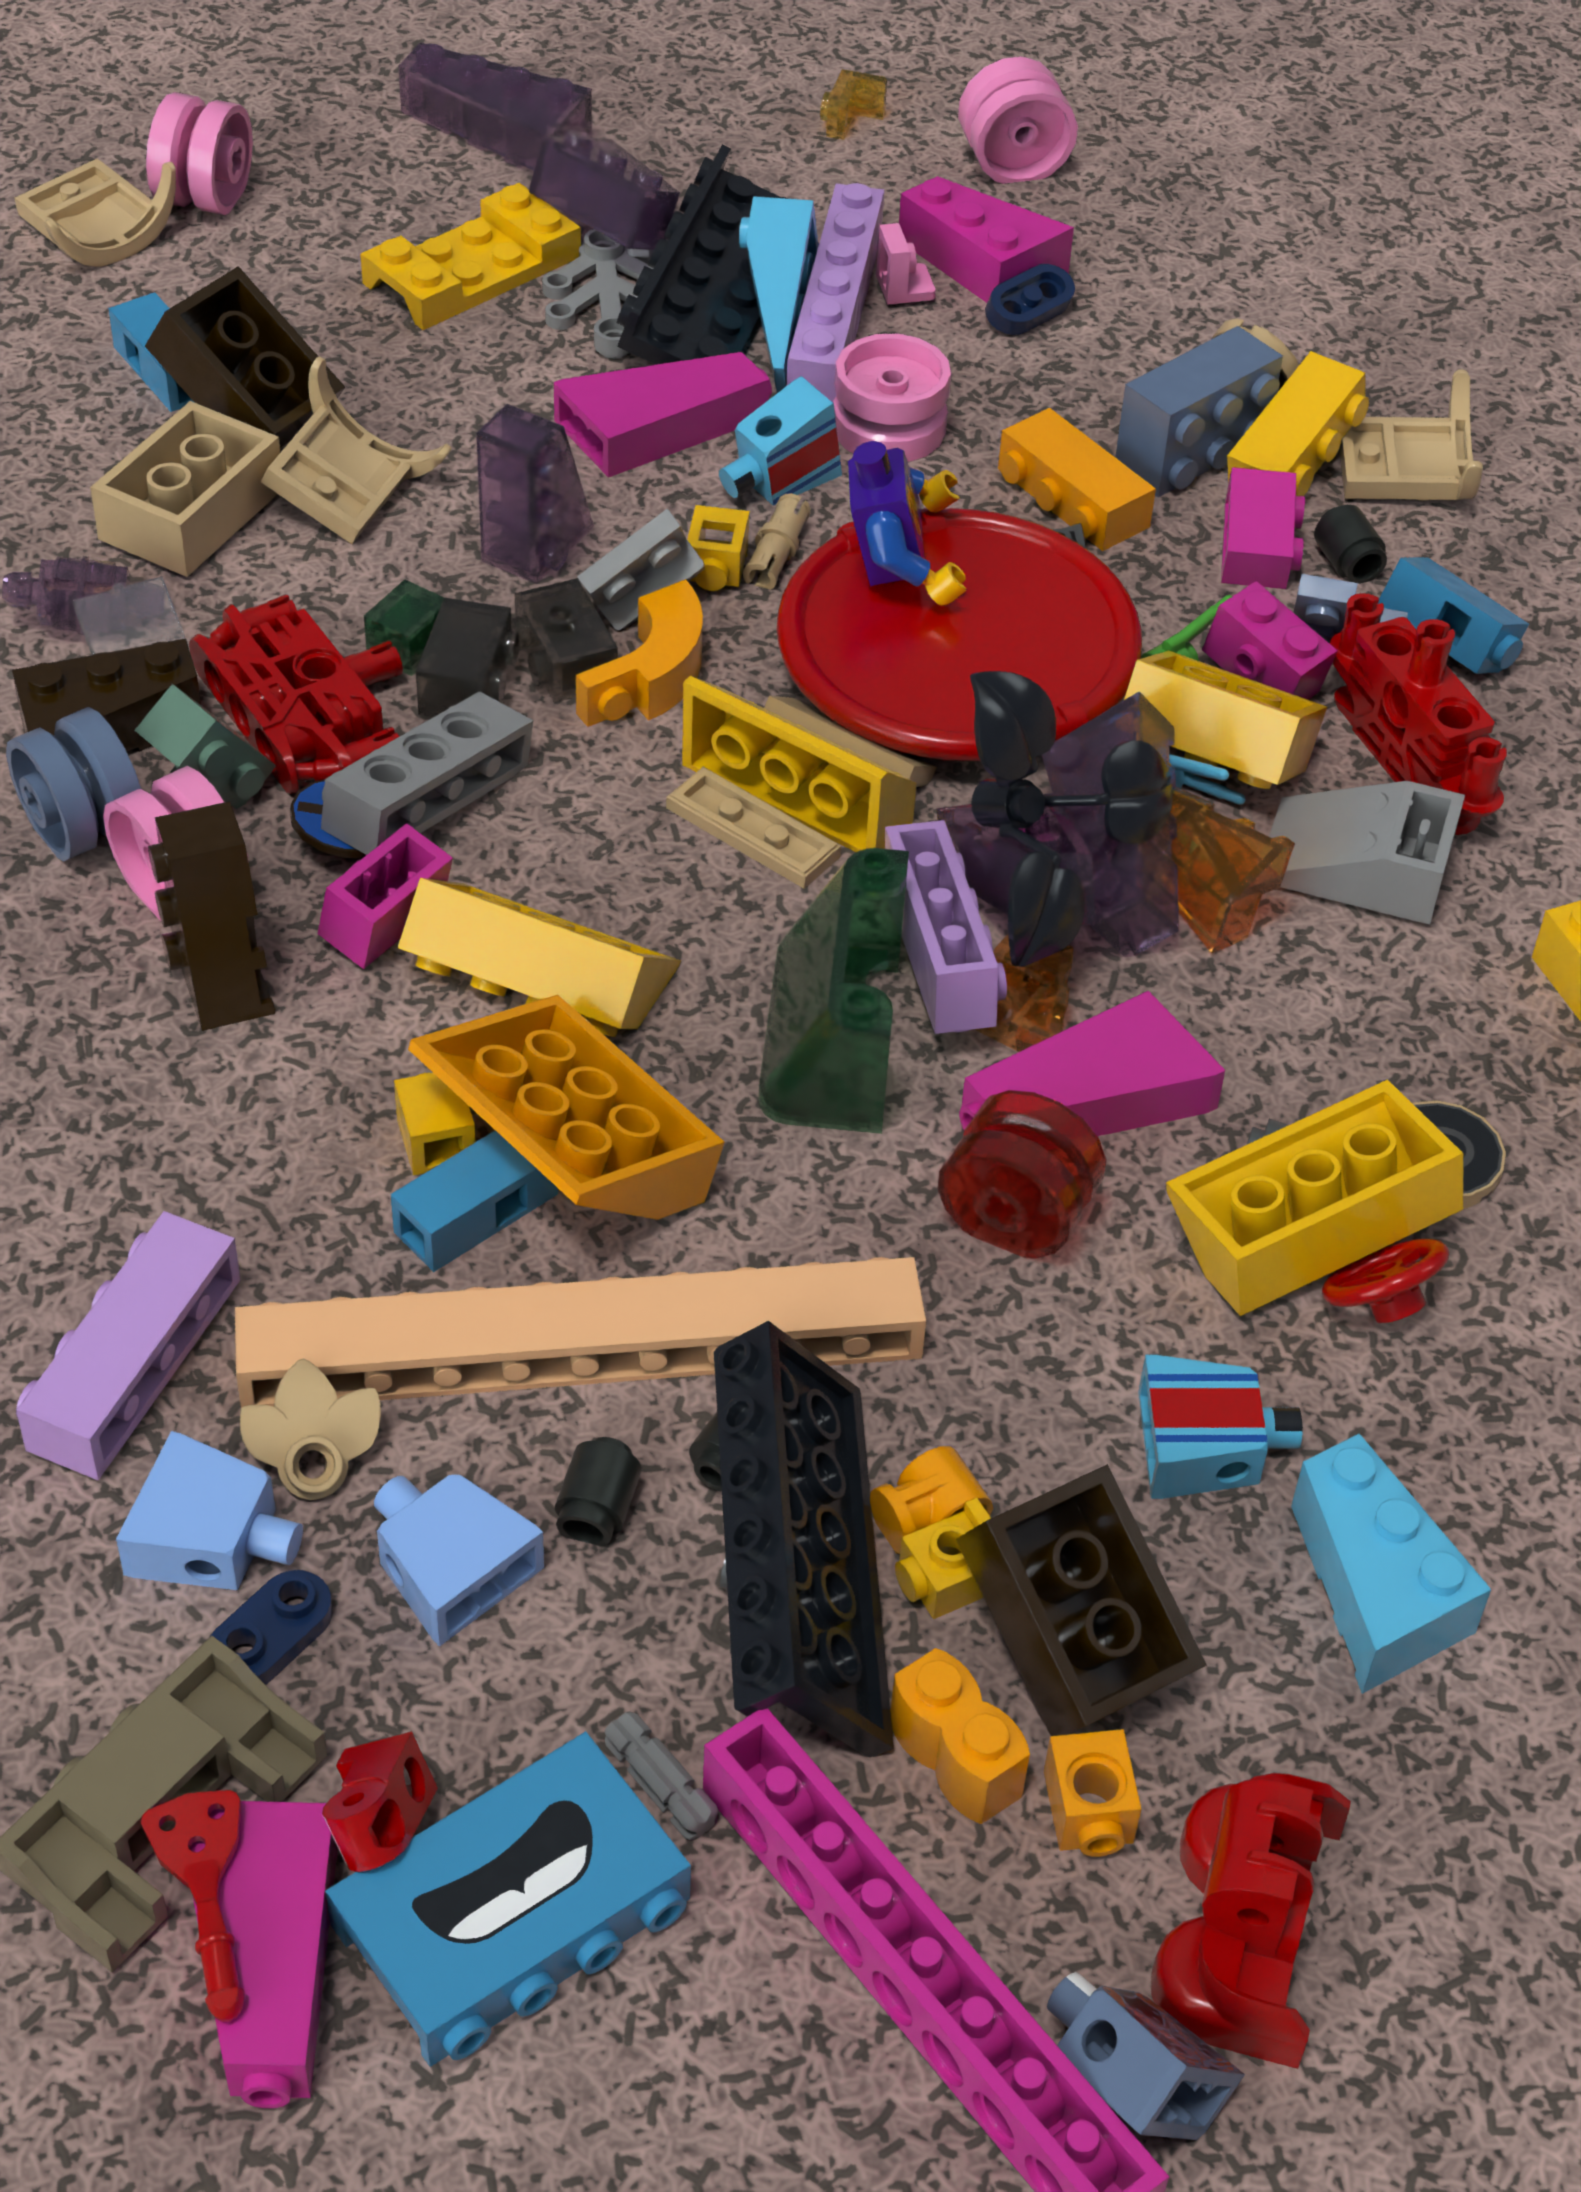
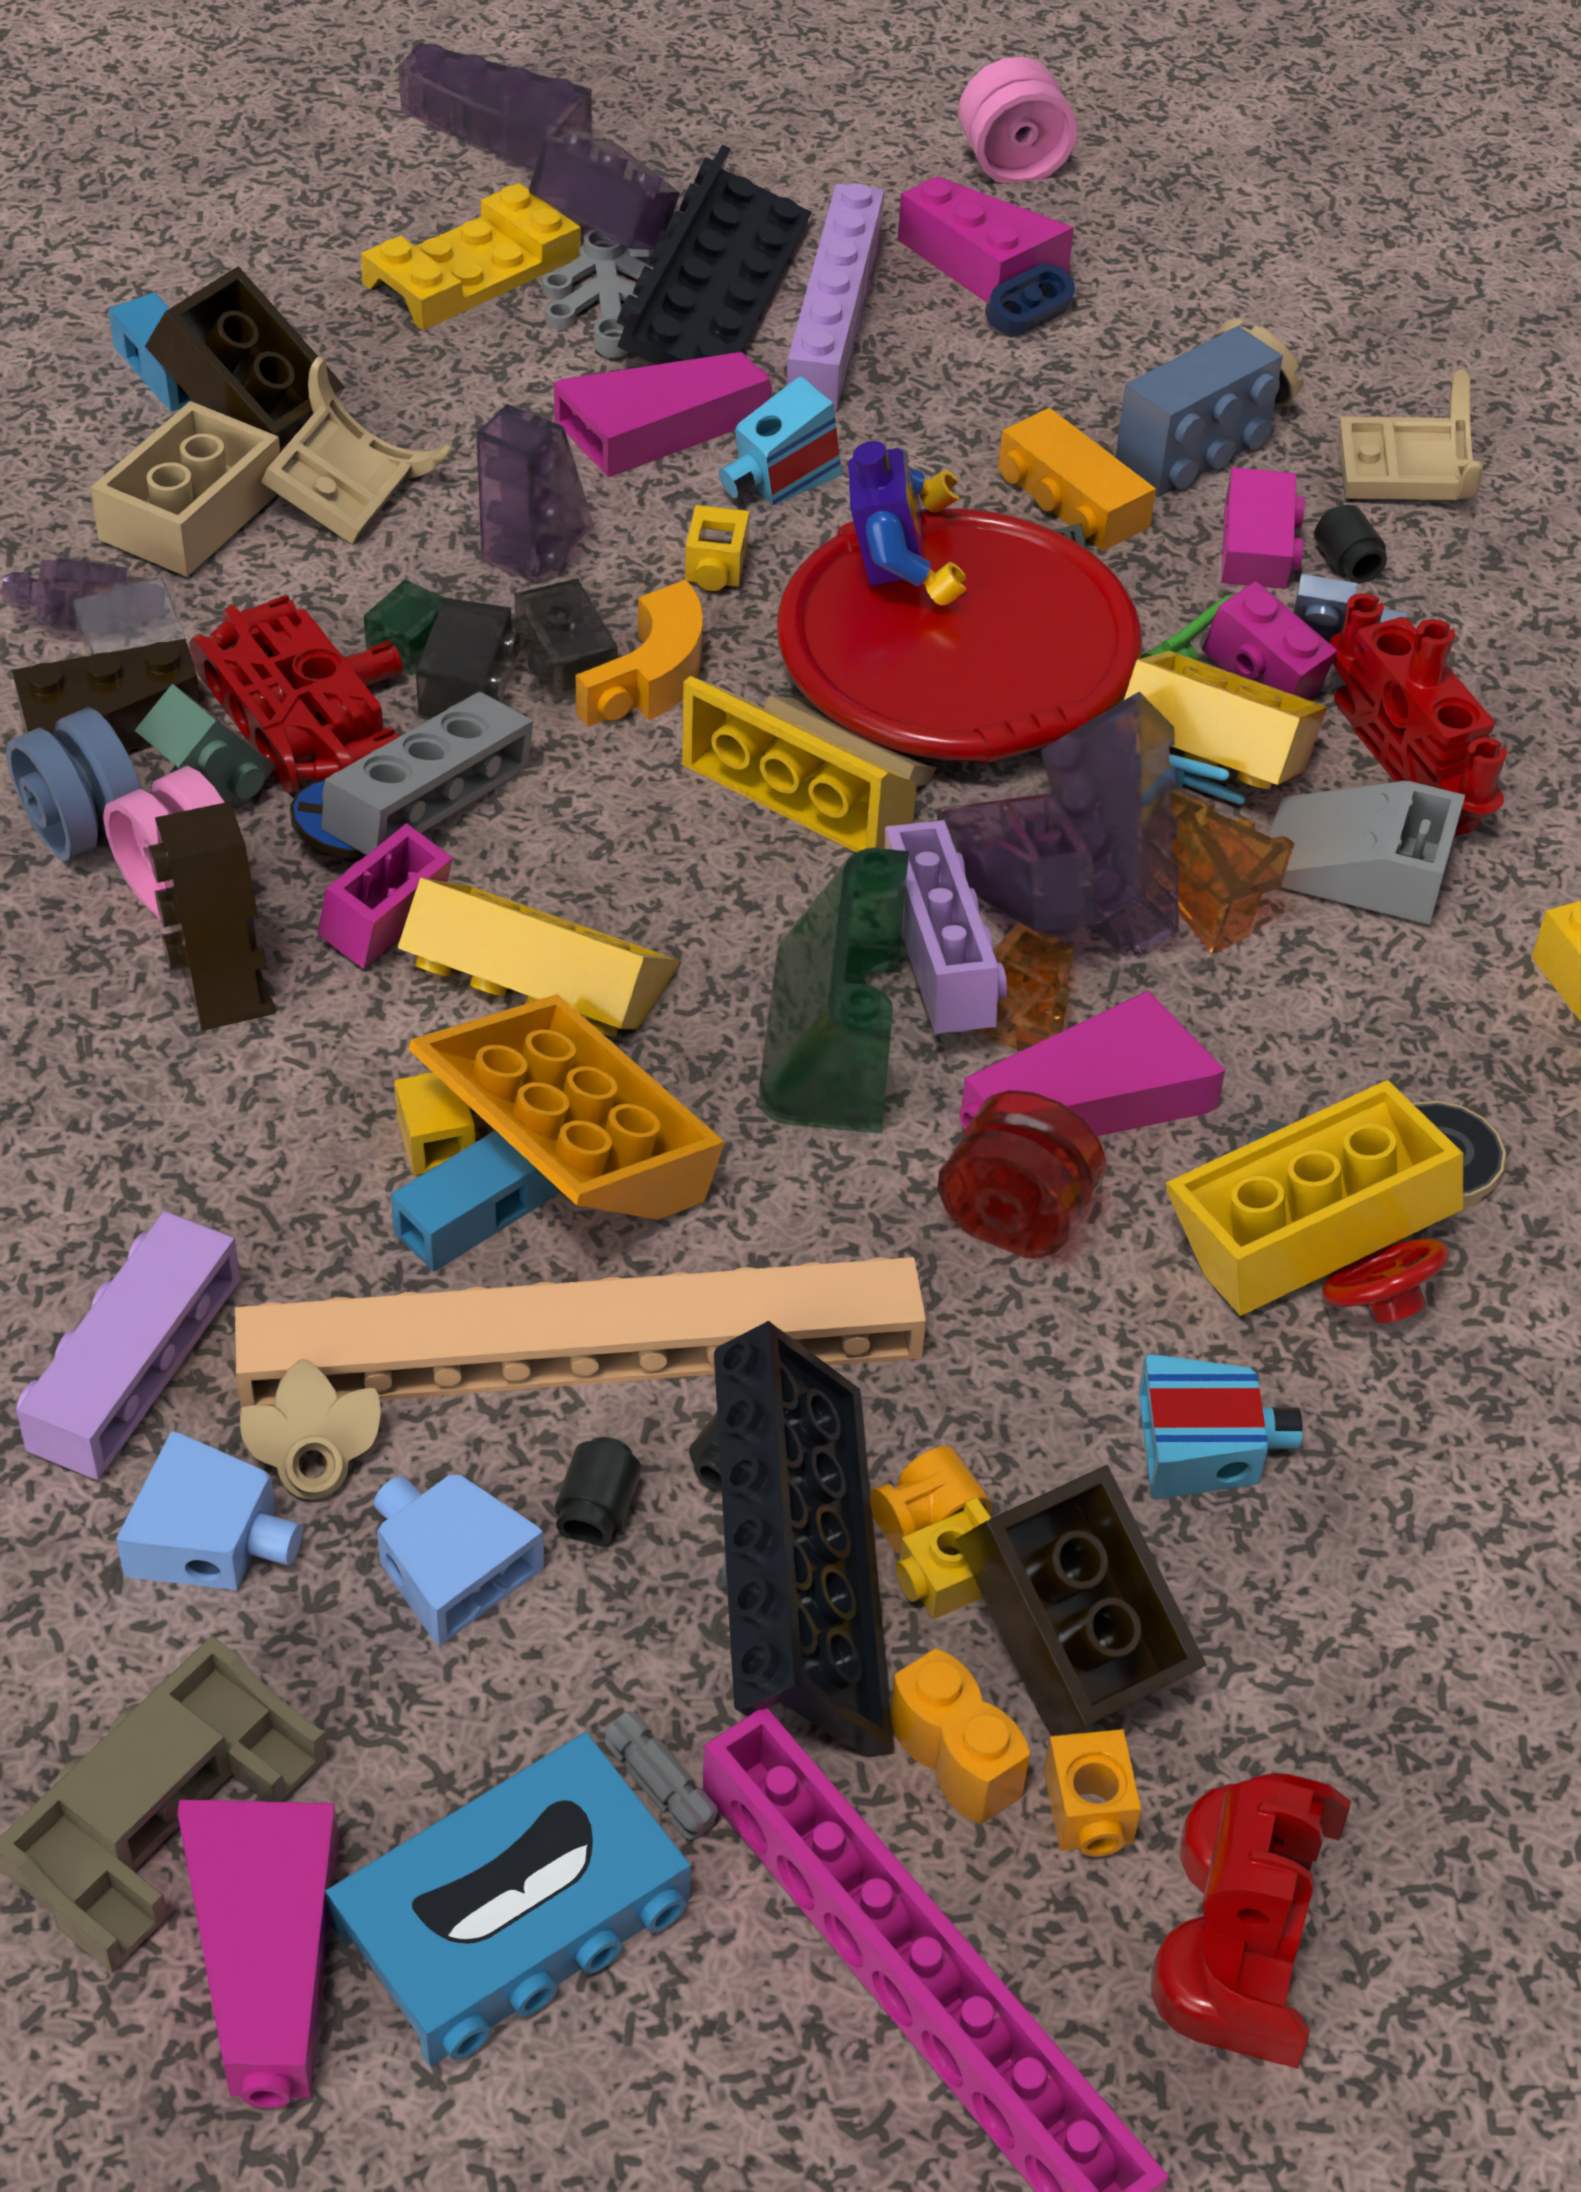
(98, 213): tan piece -> none
(202, 1875): red piece -> none
(206, 146): bright pink wheel -> none
(275, 1628): dark blue plate -> none
(376, 1809): red leg -> none
(640, 565): light grey bracket -> none
(753, 827): tan tile -> none
(777, 541): tan pin -> none
(781, 257): medium azure wedge -> none
(852, 95): clear yellow bracket -> none
(892, 394): bright pink wheel -> none
(898, 271): bright pink bracket -> none
(1011, 729): black plant -> none
(1142, 2059): sand blue torso -> none
(1304, 421): yellow brick -> none
(1384, 1563): medium azure wedge -> none
(1485, 631): dark azure brick -> none

